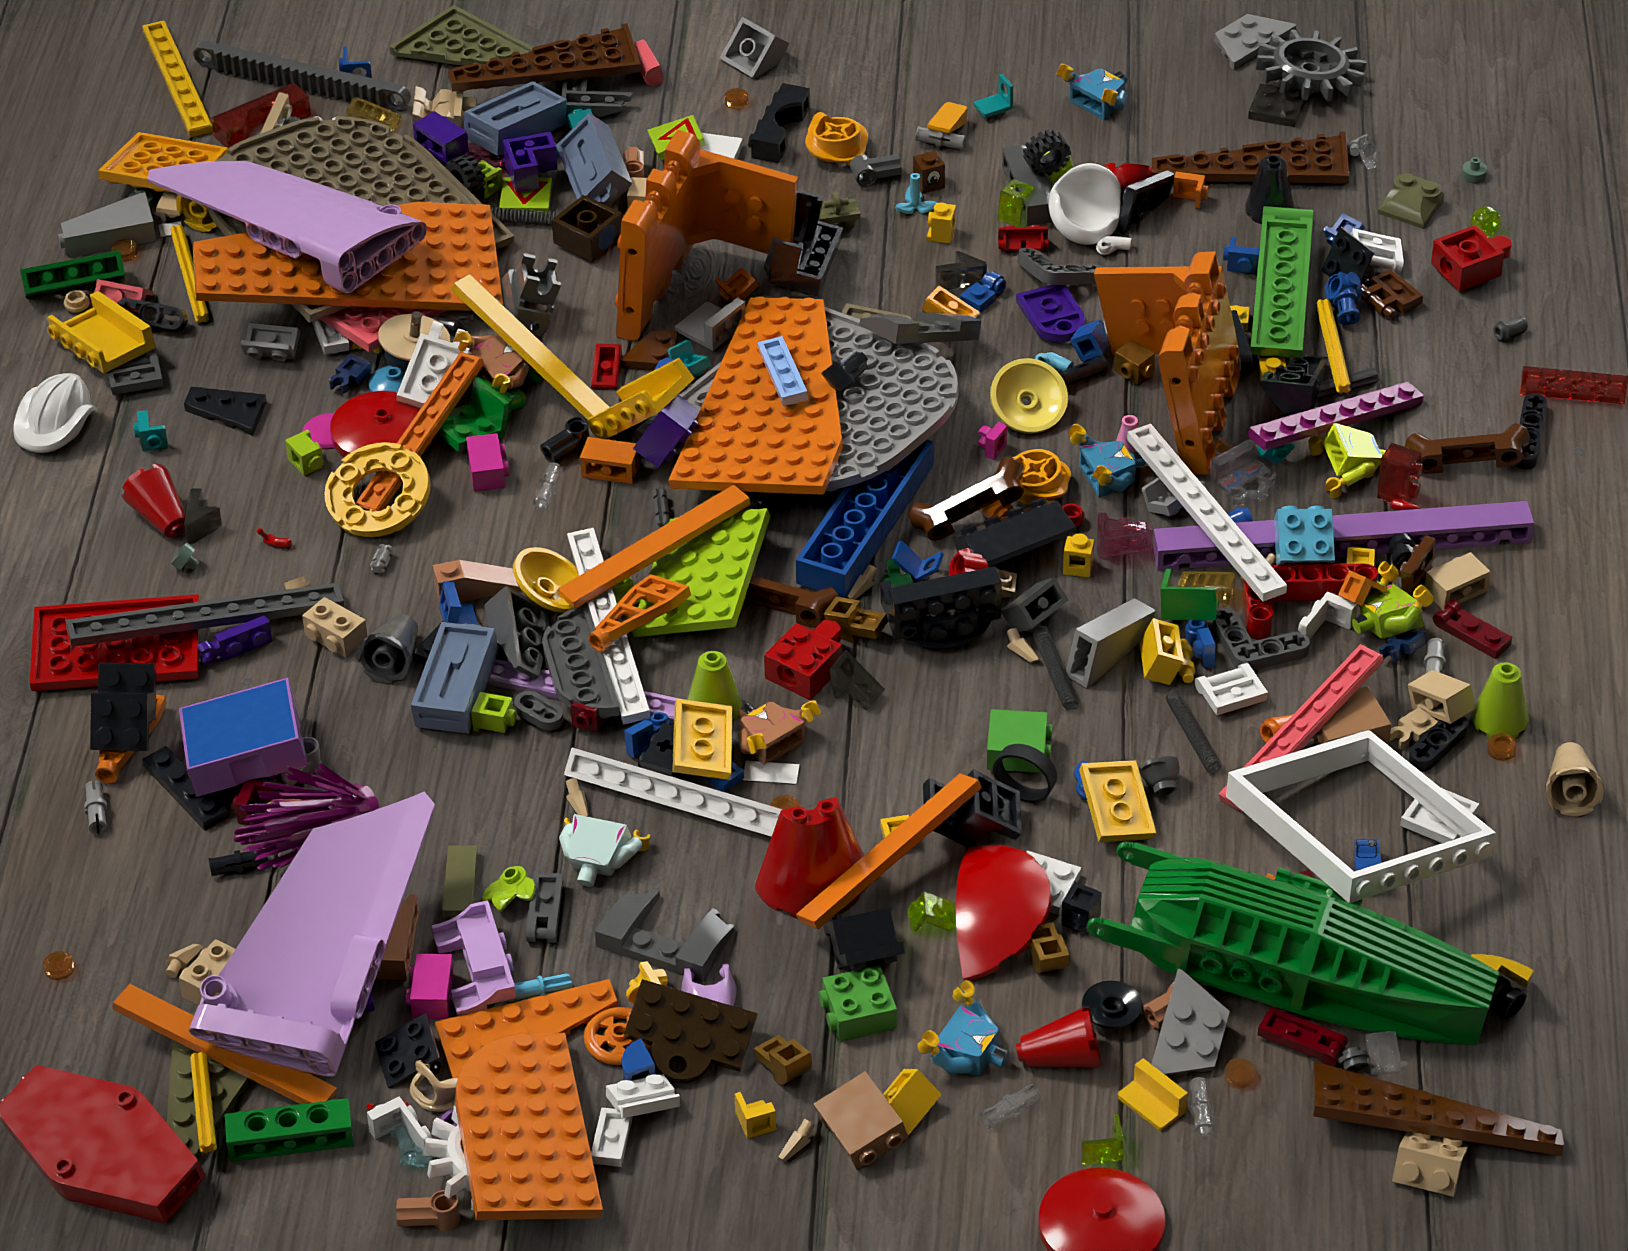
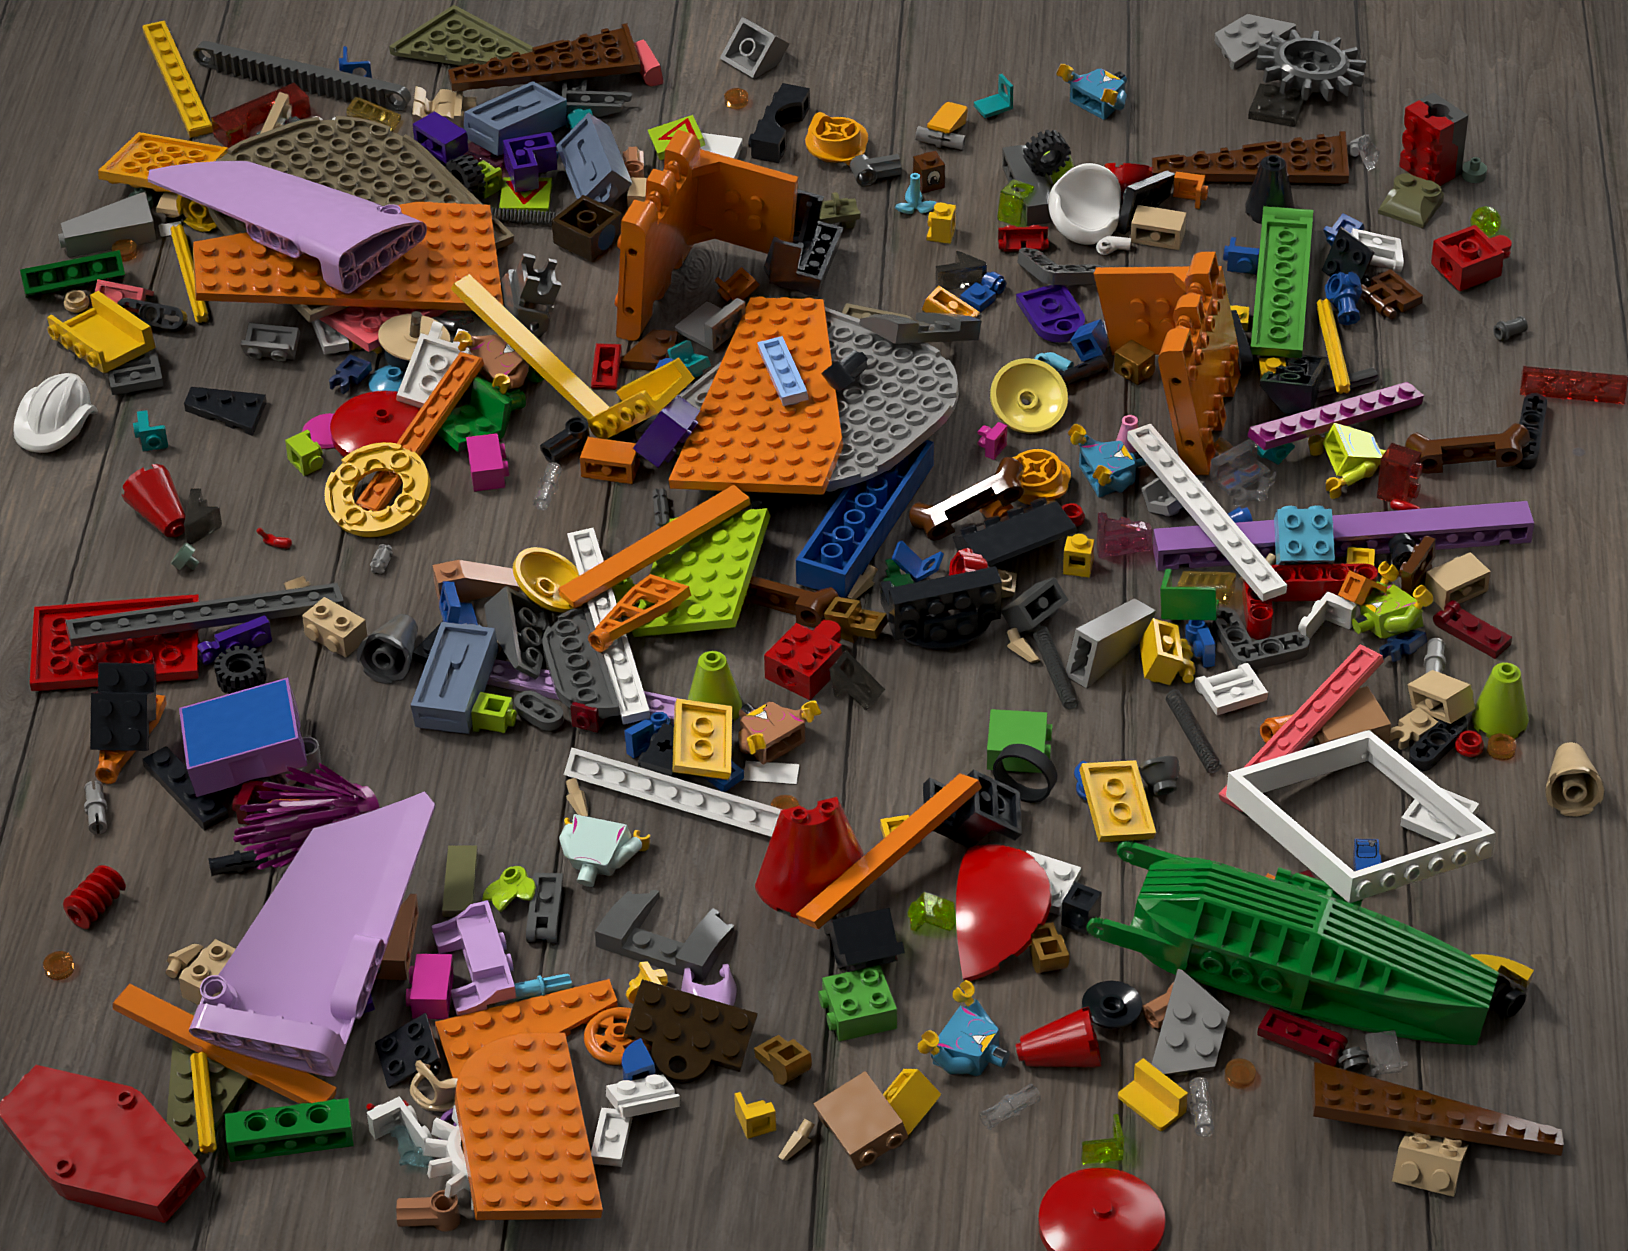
(93, 896): none -> red piece
(238, 660): none -> black tyre
(1158, 227): none -> tan brick
(1433, 139): none -> red piece
(1469, 744): none -> red plate

